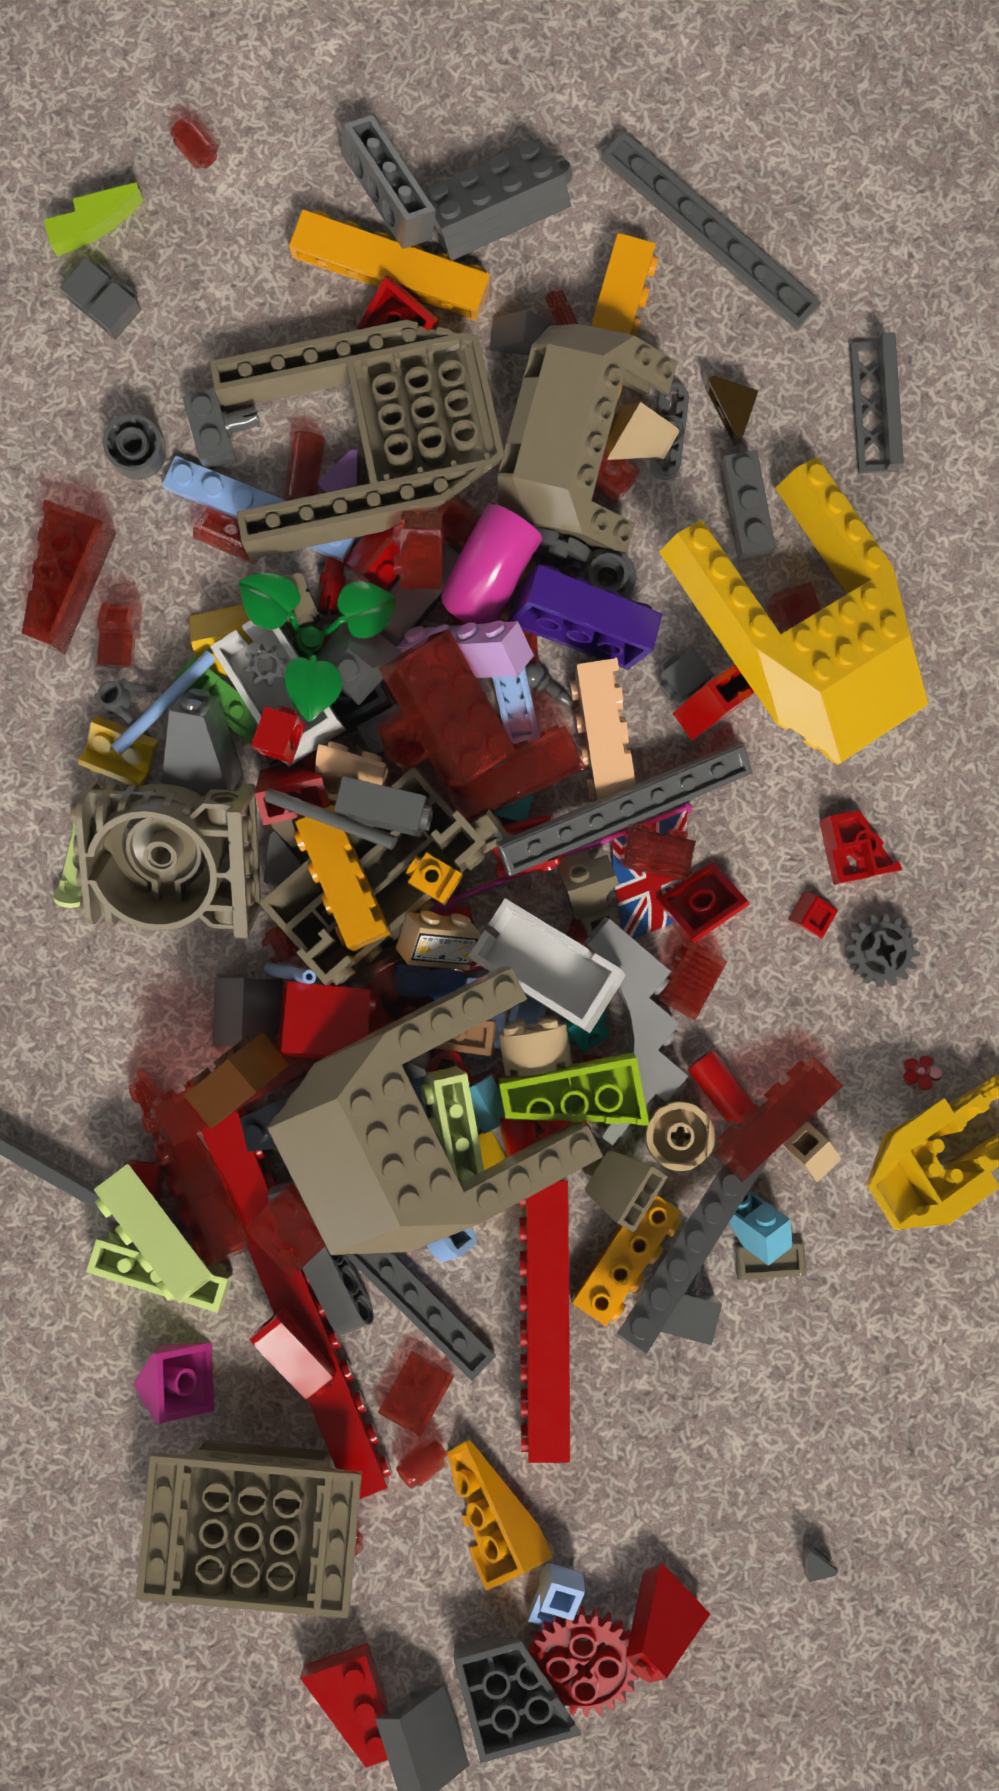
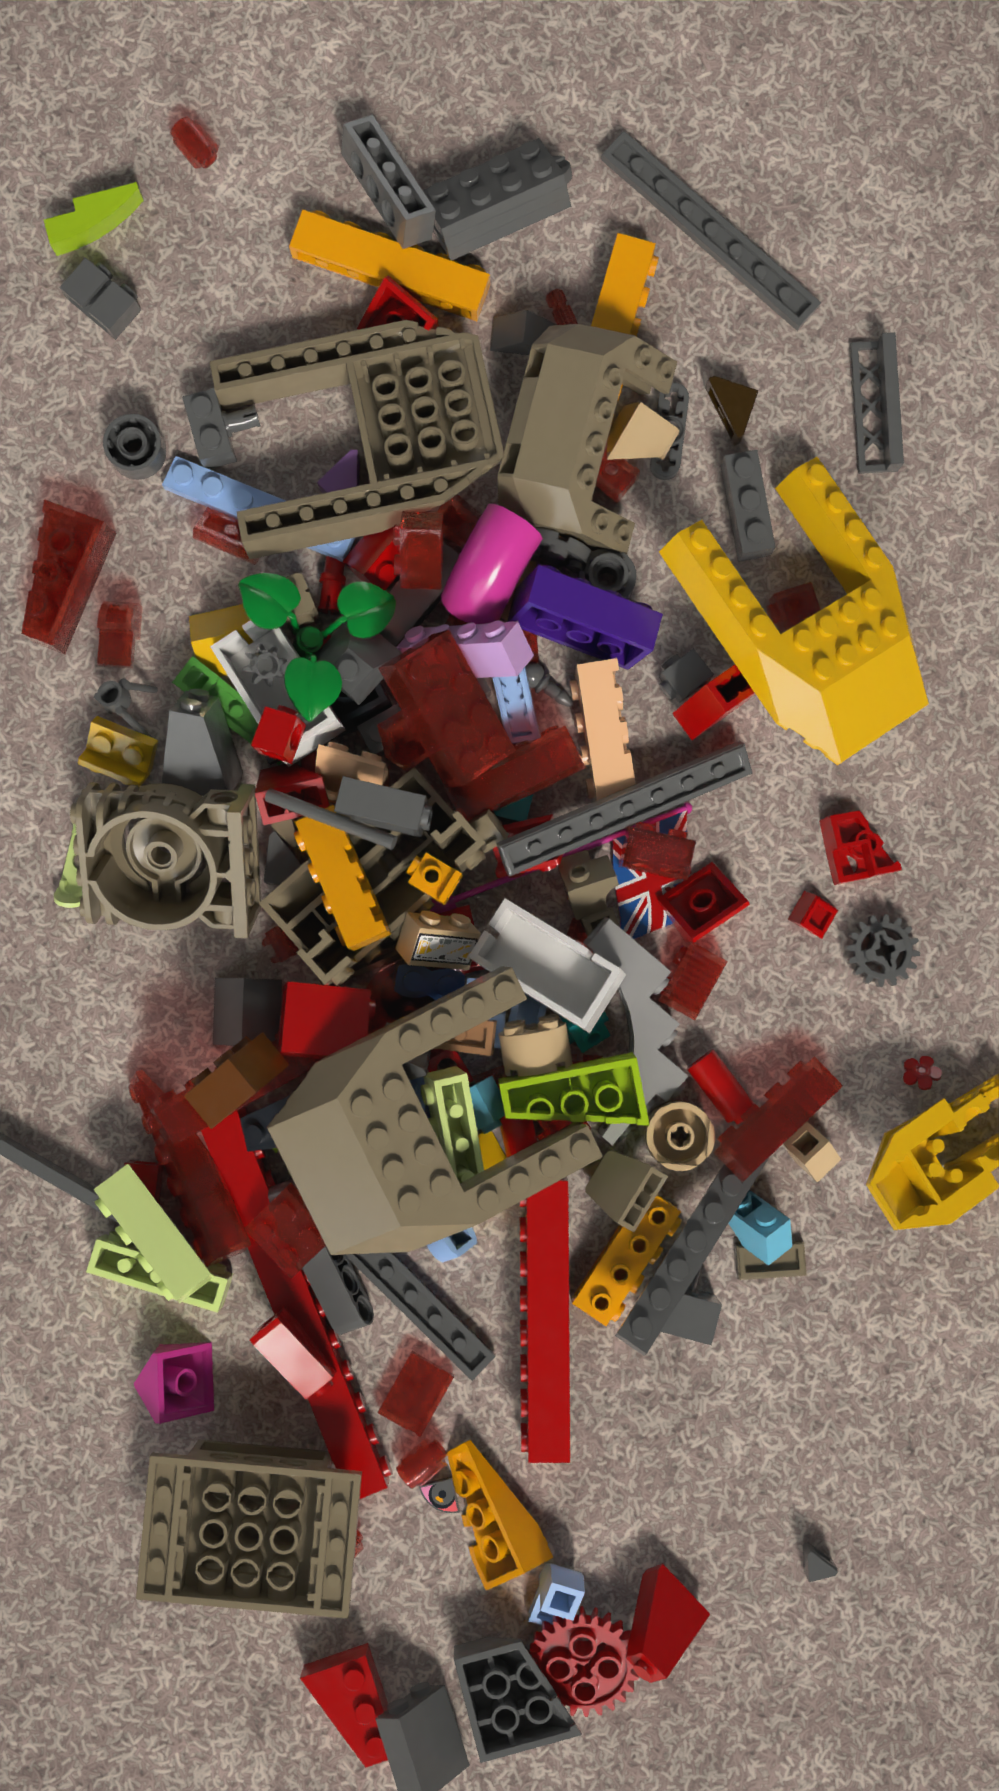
(163, 702): light blue piece -> none
(290, 973): light blue piece -> none
(304, 465): clear red brick -> none
(441, 1495): none -> dark grey tile

